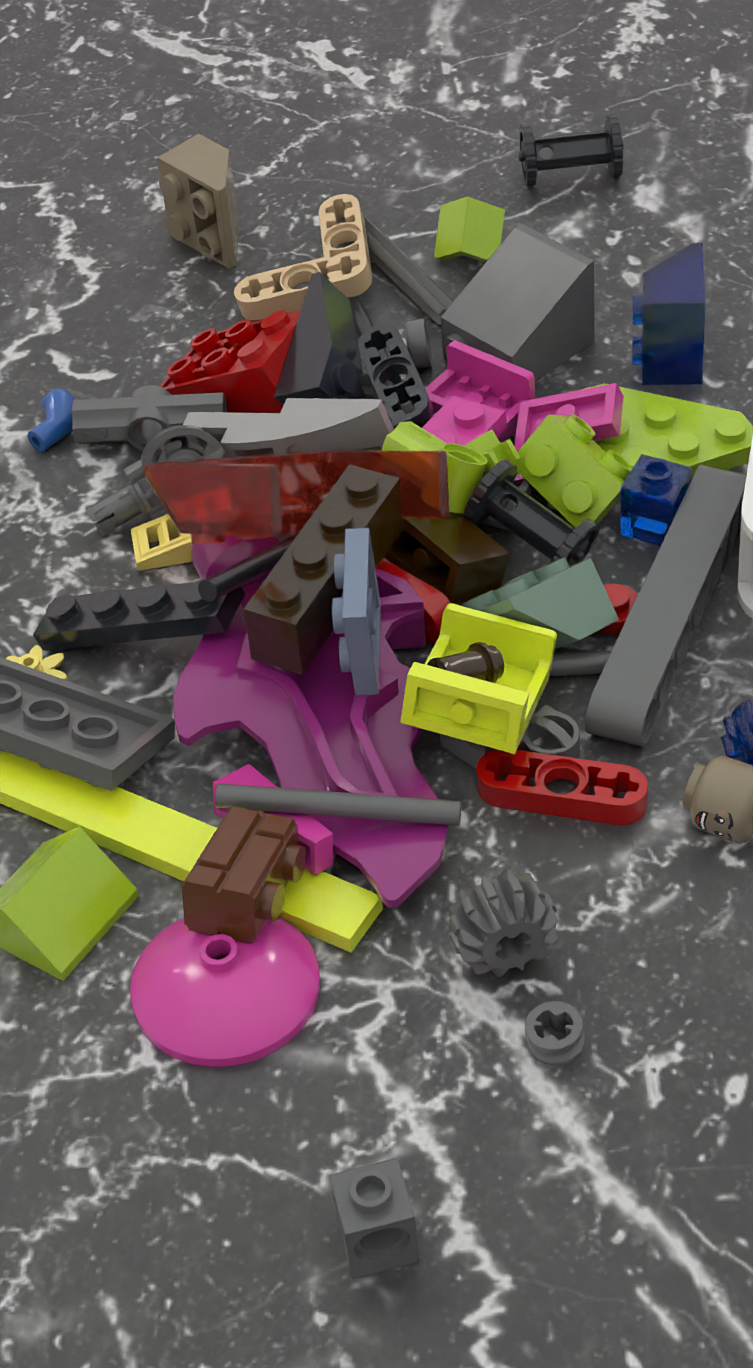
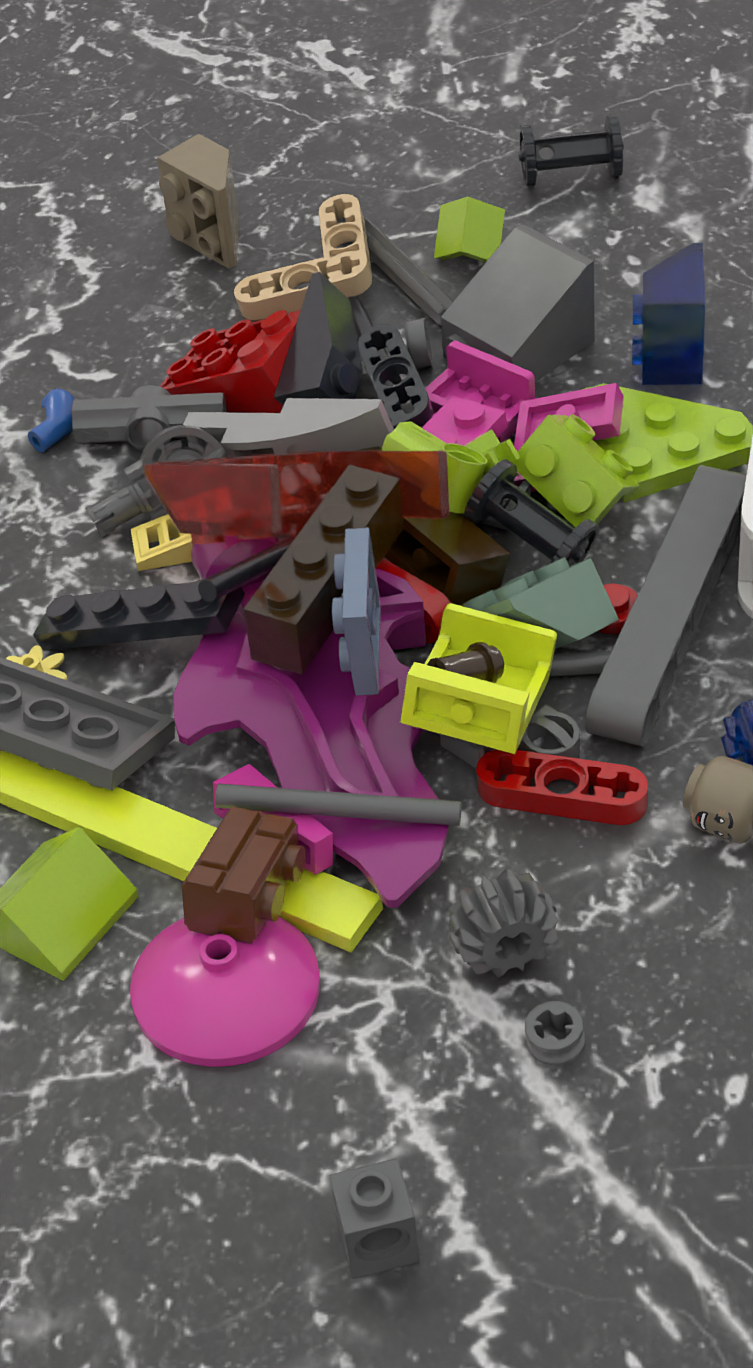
(652, 498): clear blue brick -> none

